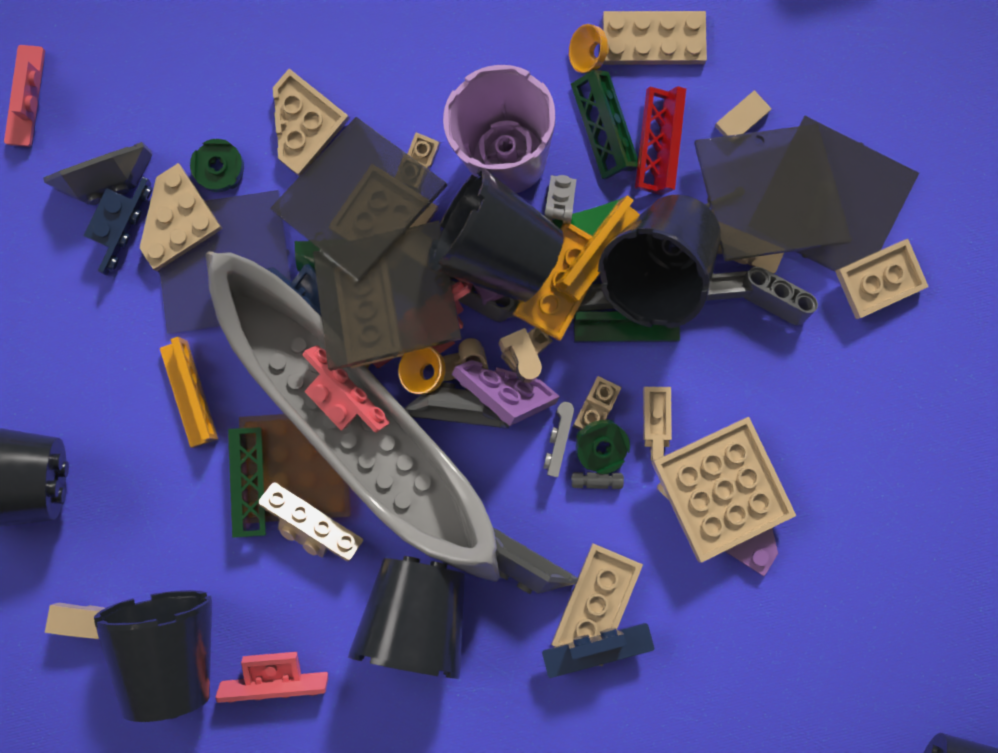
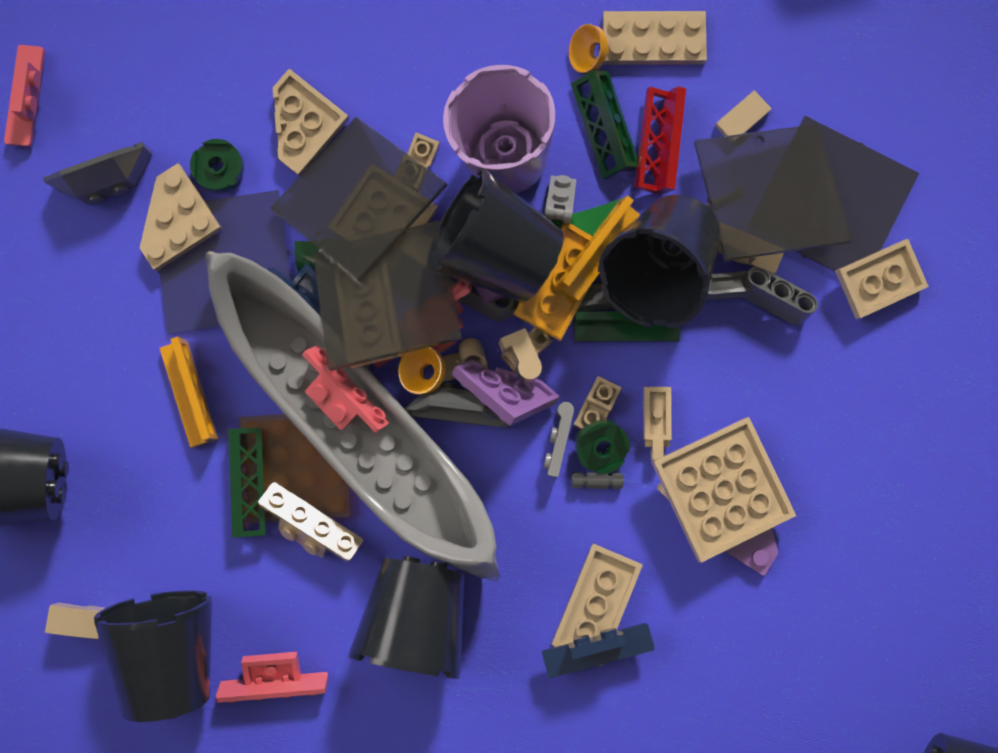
(113, 220): dark blue bracket -> none
(529, 567): dark grey wedge -> none

